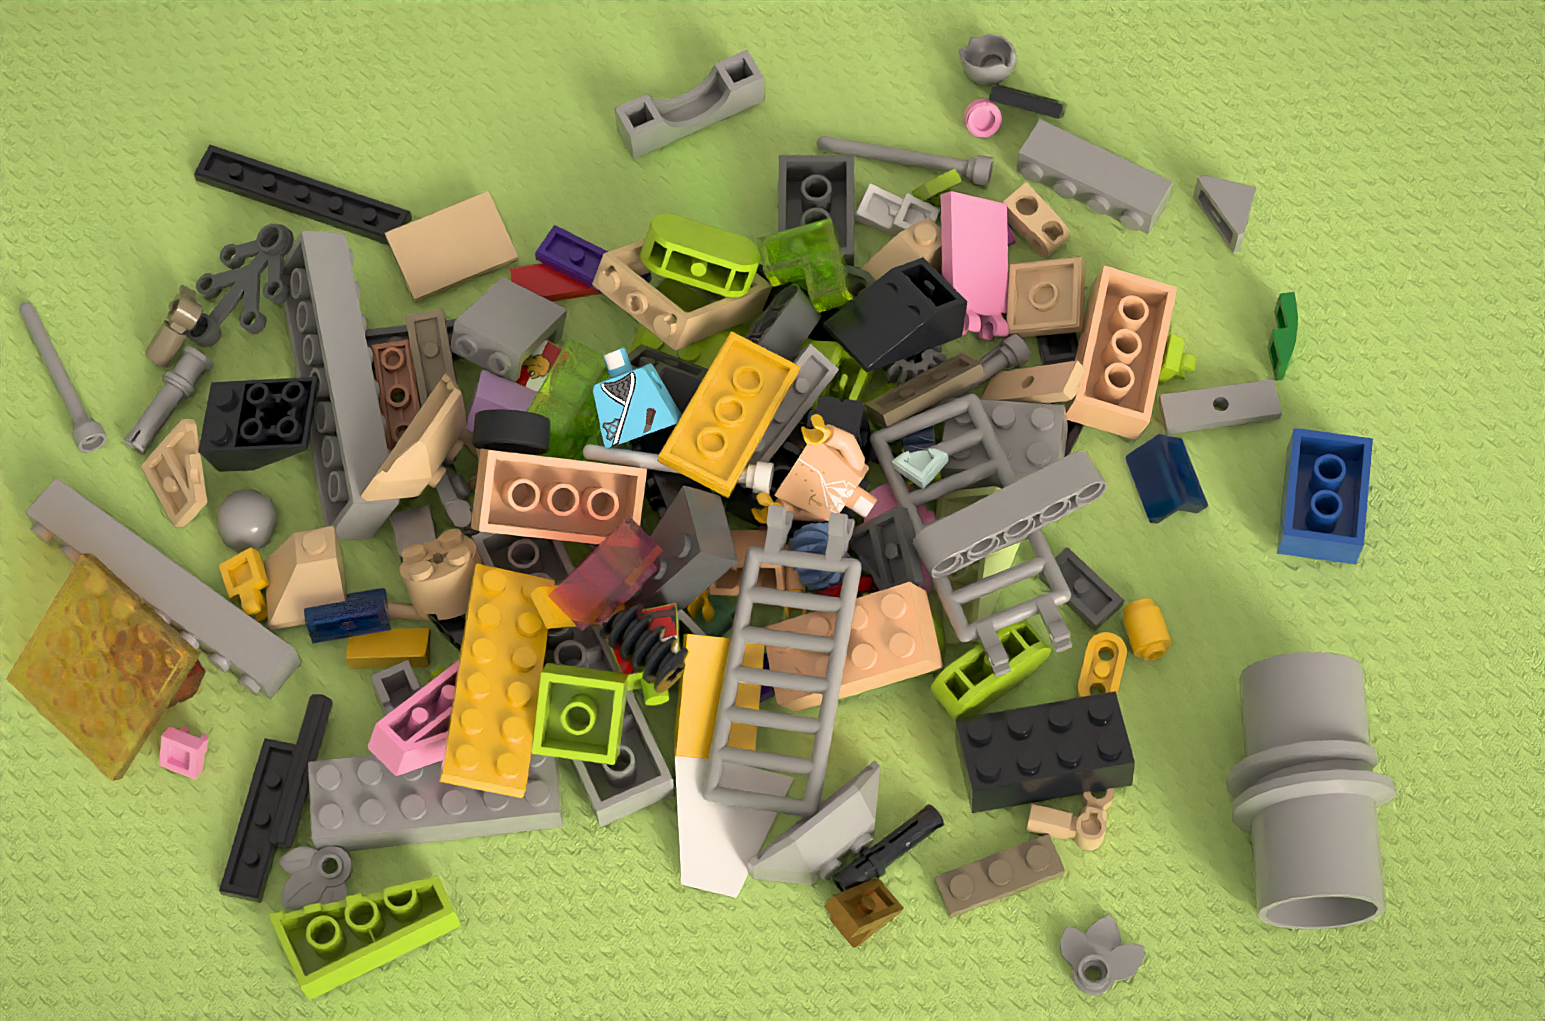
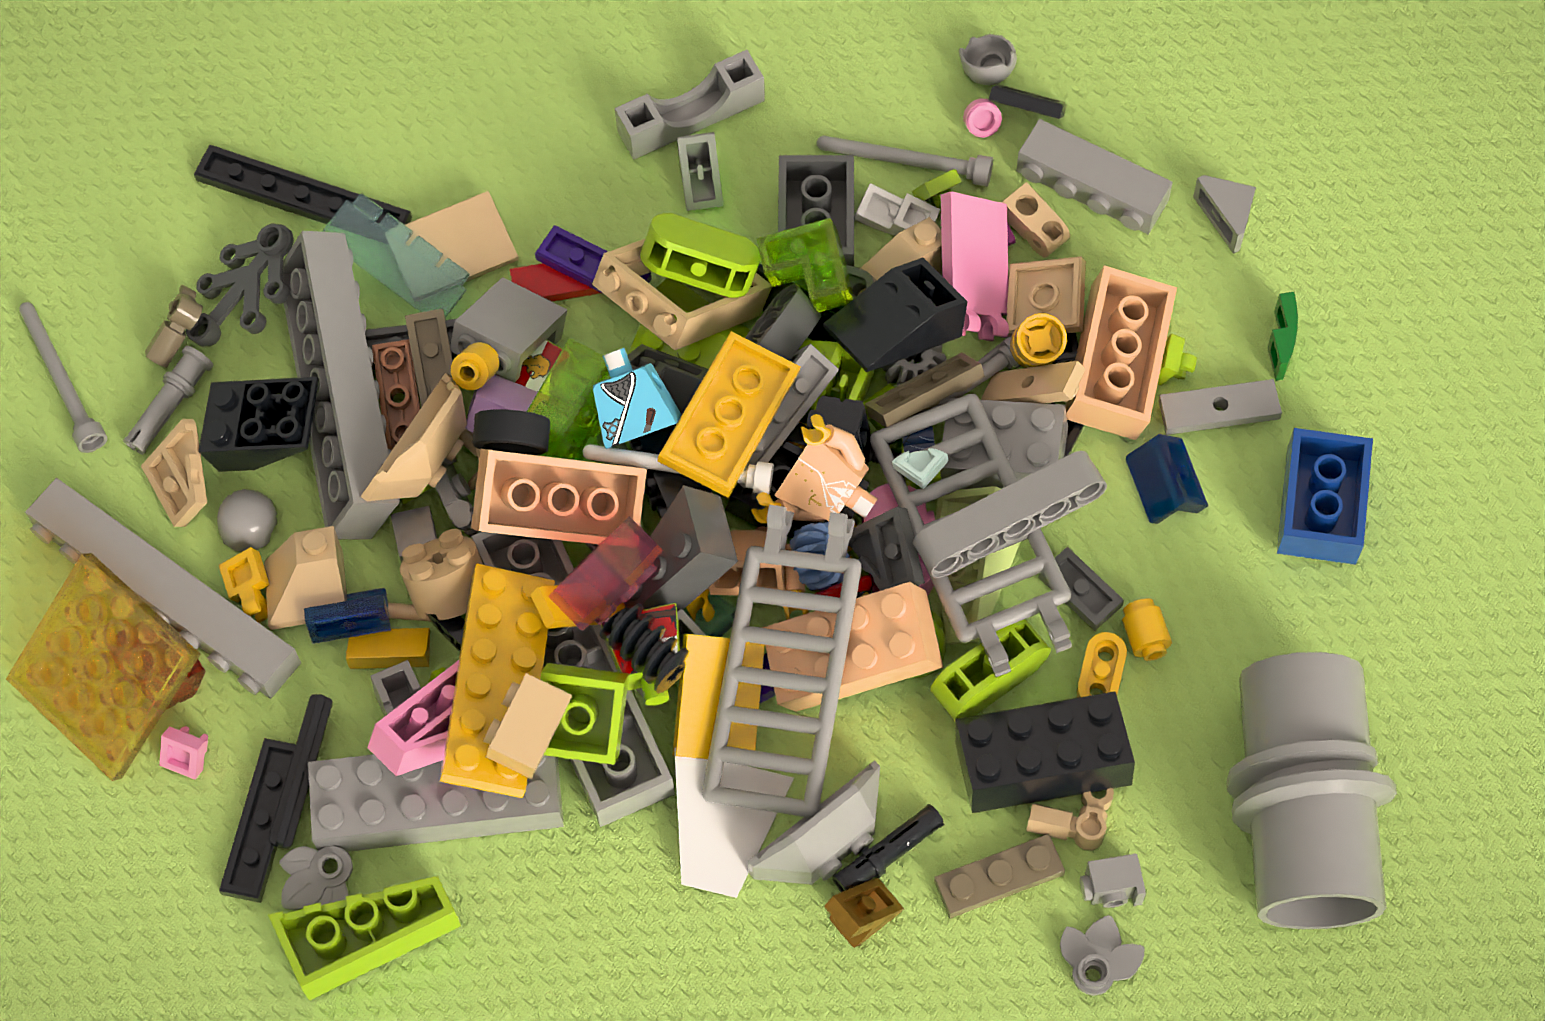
(402, 268): none -> clear light blue windscreen
(475, 366): none -> yellow brick
(527, 726): none -> tan brick
(700, 171): none -> light grey slope
(1038, 340): none -> yellow wheel
(1113, 881): none -> light grey brick

